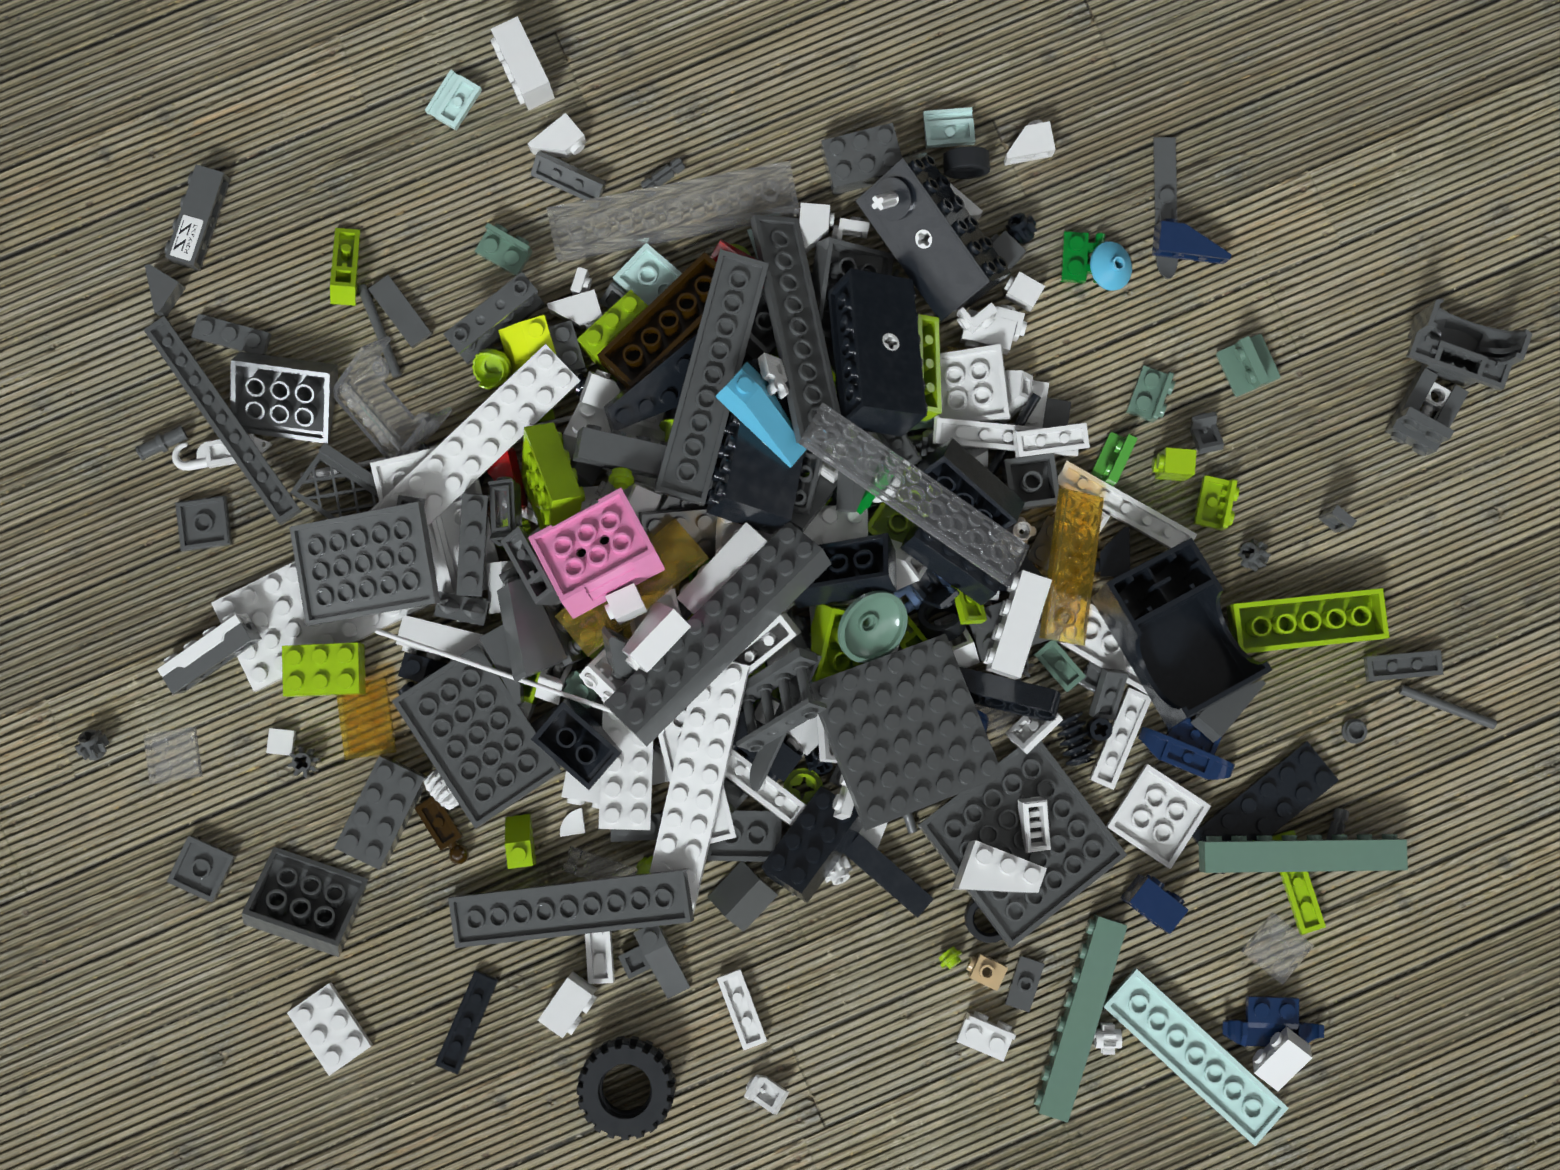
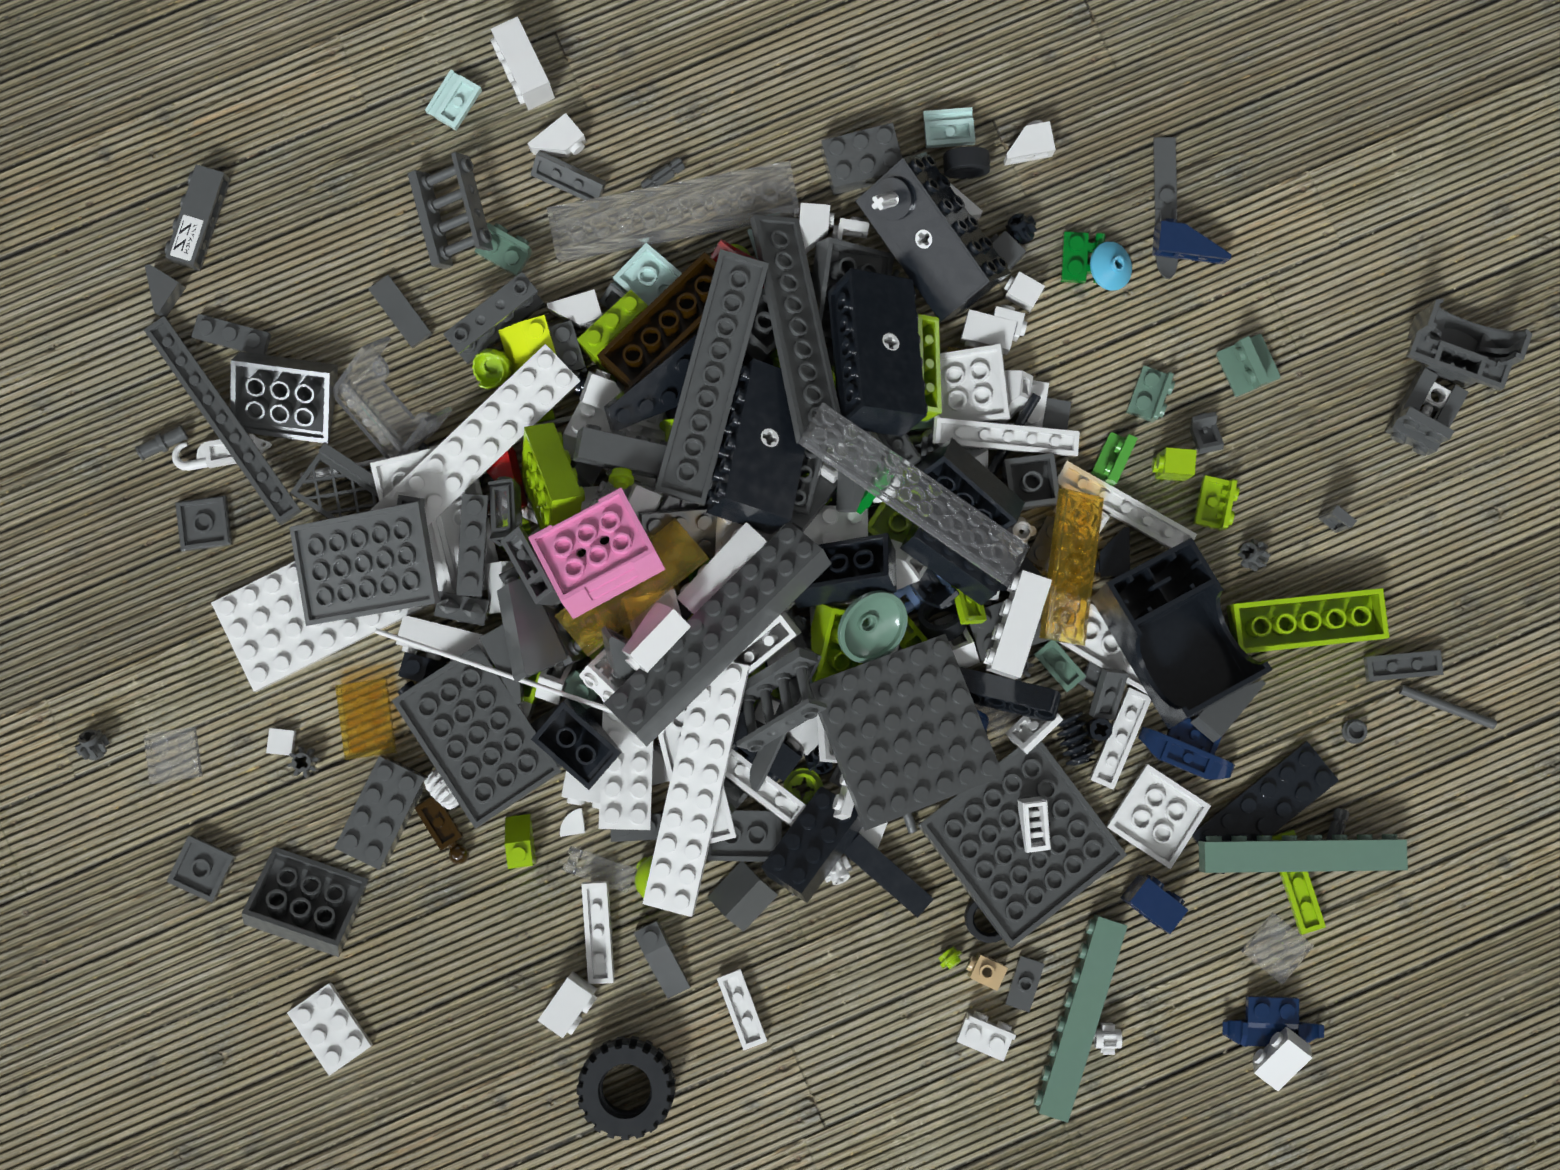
(209, 653): dark grey piece -> none
(323, 669): lime brick -> none
(345, 267): lime slope -> none
(378, 329): dark grey bar -> none
(429, 207): none -> dark grey fence
(466, 1022): black tile -> none
(571, 908): dark grey plate -> none
(581, 281): white plate -> none
(625, 604): white brick -> none
(634, 962): dark grey plate -> none
(750, 402): medium azure wedge -> none
(766, 1093): white bracket -> none
(773, 372): white plate -> none
(983, 318): white bracket -> none
(995, 870): white wedge -> none
(1051, 440): white plate -> none
(1195, 1056): light aqua plate -> none

